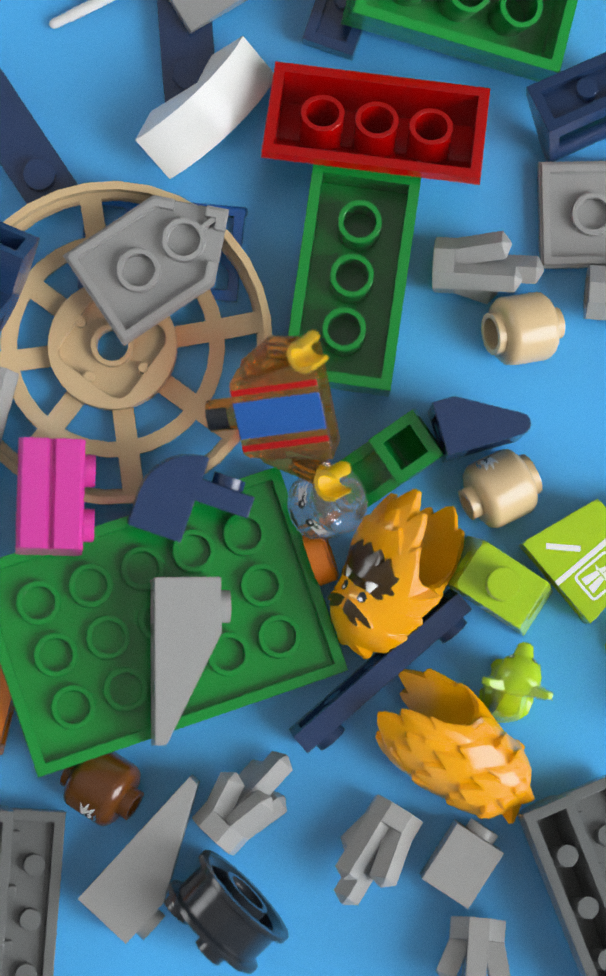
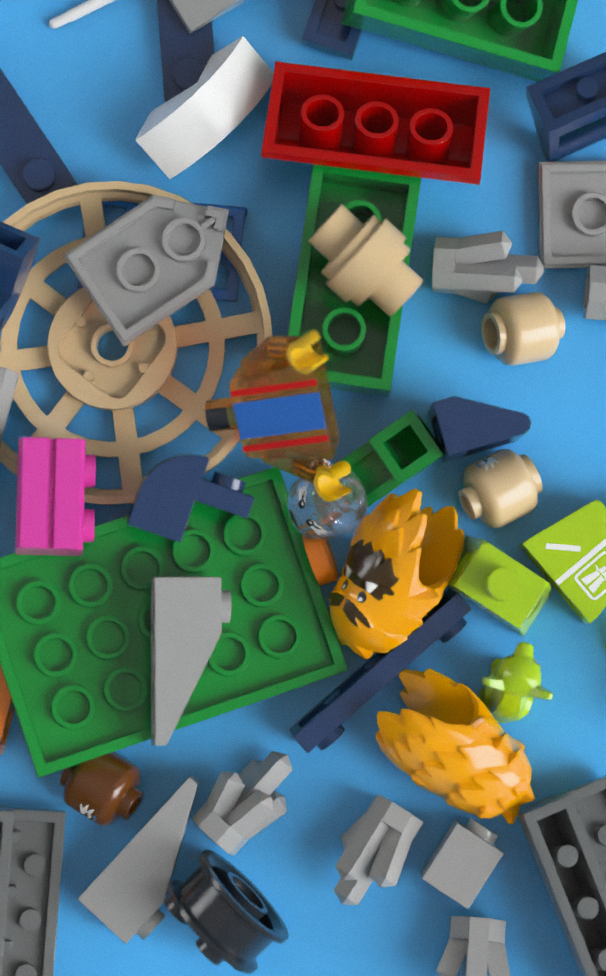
(365, 260): none -> tan piece

